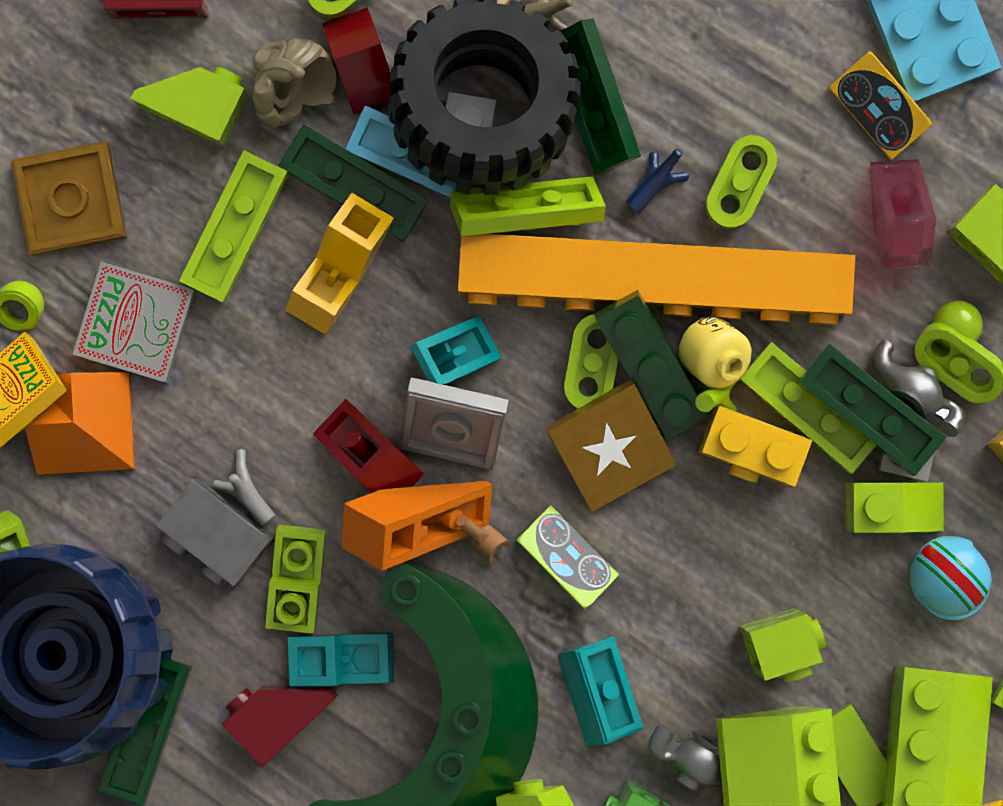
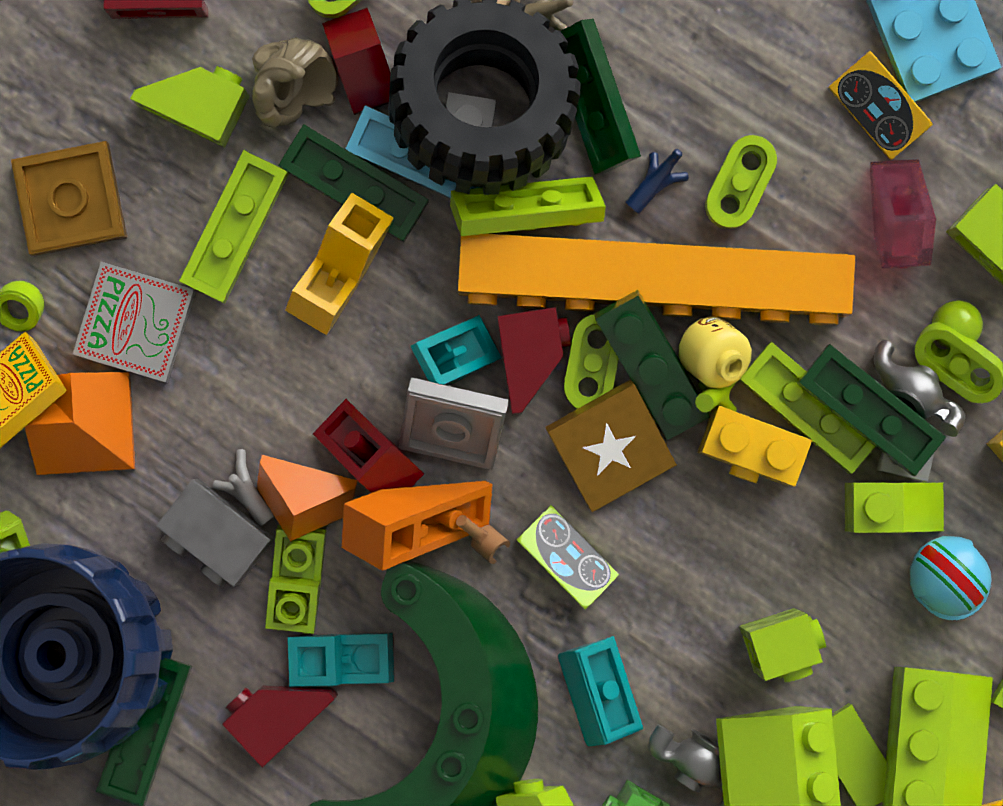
(302, 496): none -> orange slope
(531, 351): none -> dark red slope

